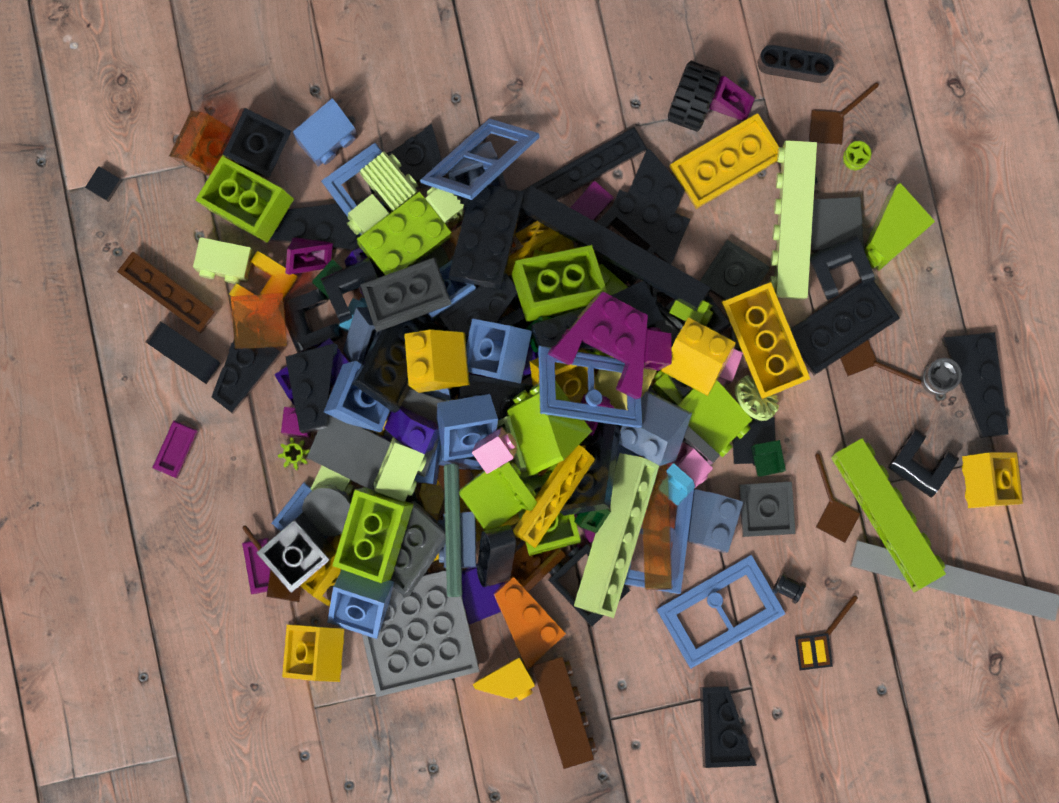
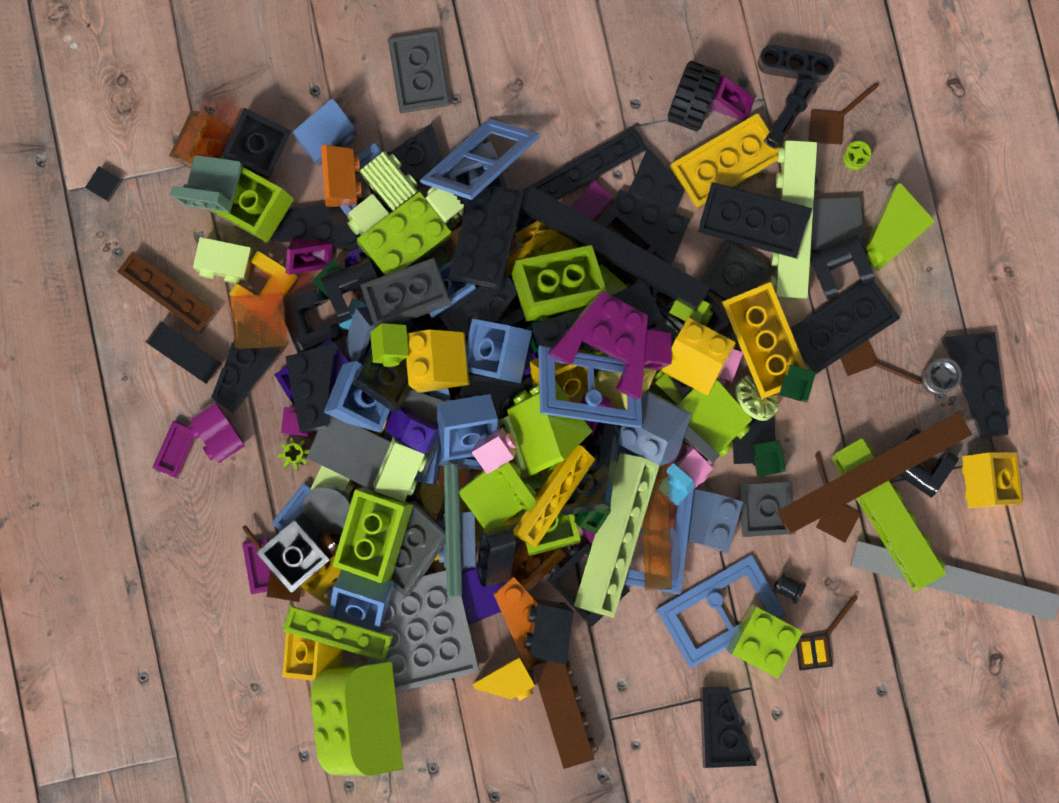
(210, 184): none -> sand green bracket
(216, 432): none -> magenta brick
(330, 541): none -> reddish brown tile
(336, 633): none -> lime tile
(339, 176): none -> orange slope
(356, 720): none -> lime brick
(389, 344): none -> lime brick
(418, 72): none -> dark grey tile
(549, 630): none -> black slope
(755, 220): none -> black tile
(764, 641): none -> lime brick
(794, 105): none -> black pin
(797, 383): none -> dark green panel
(874, 473): none -> reddish brown tile

